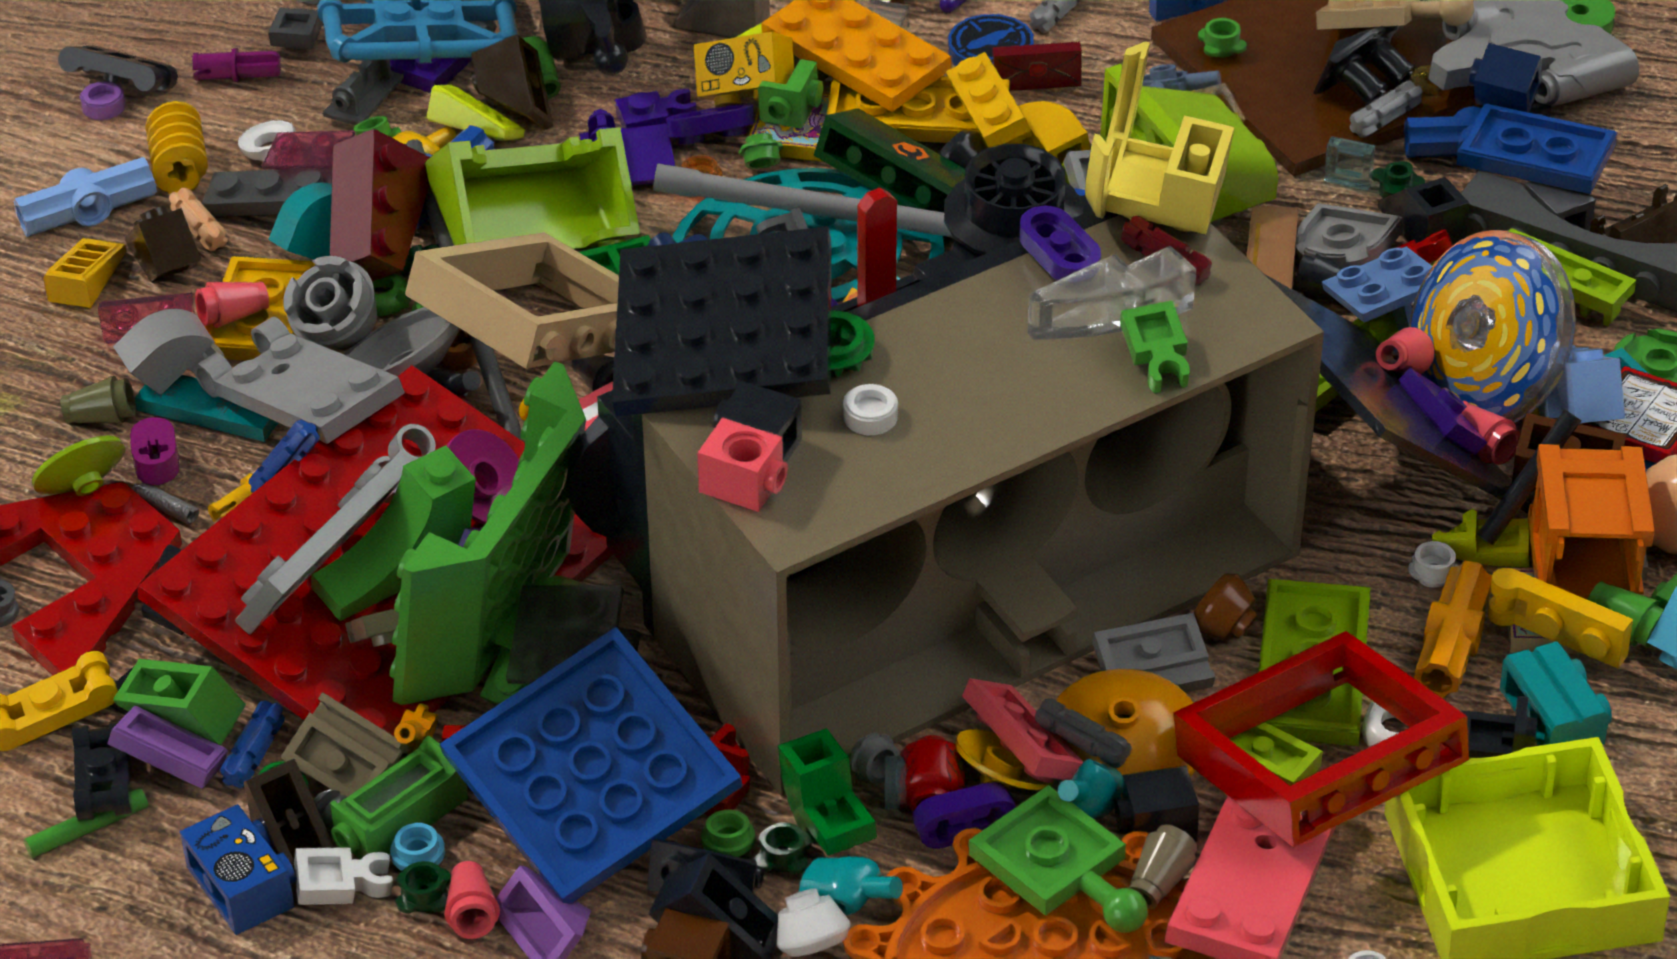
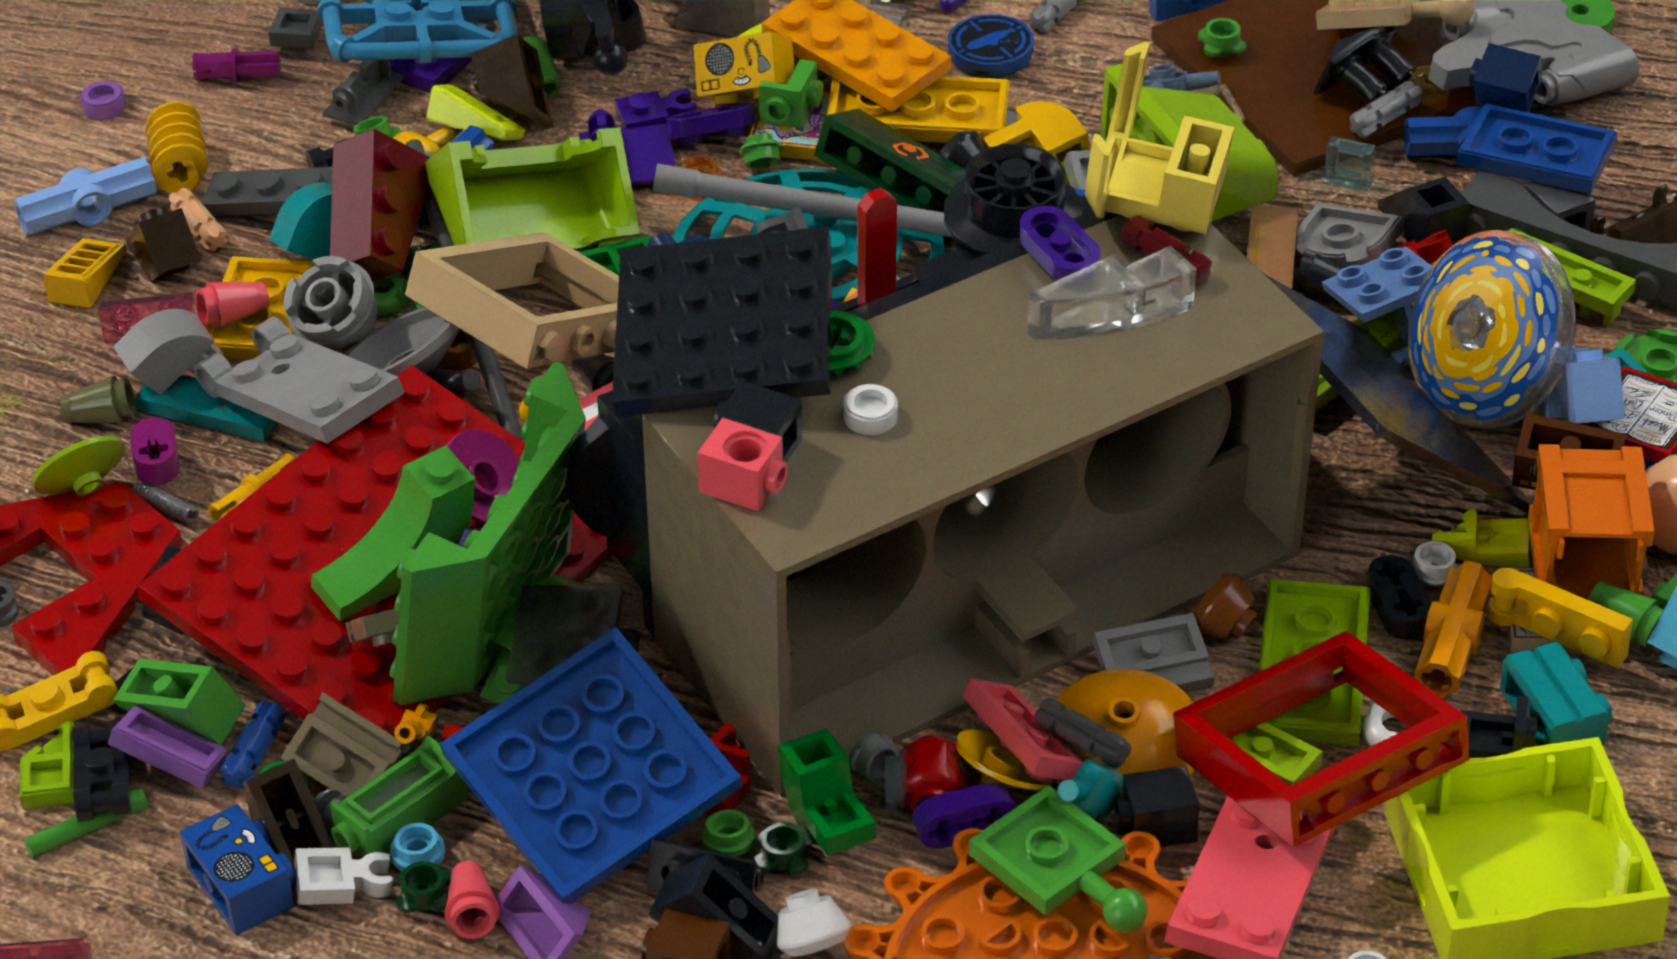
(49, 771): none -> lime tile
(119, 67): black plate -> none
(260, 134): white piece -> none
(301, 438): blue axle -> none
(304, 149): clear pink hinge -> none
(370, 492): light grey hinge -> none
(850, 881): teal piece -> none
(987, 100): yellow plate -> none
(1039, 65): dark red tile -> none
(1157, 339): bright green plate -> none
(1163, 863): dark tan cone -> none
(1395, 178): dark green plate -> none
(1406, 349): coral cone -> none
(1408, 594): none -> black beam
(1443, 410): dark purple plate -> none
(1497, 431): coral cone -> none
(1525, 481): black bar -> none

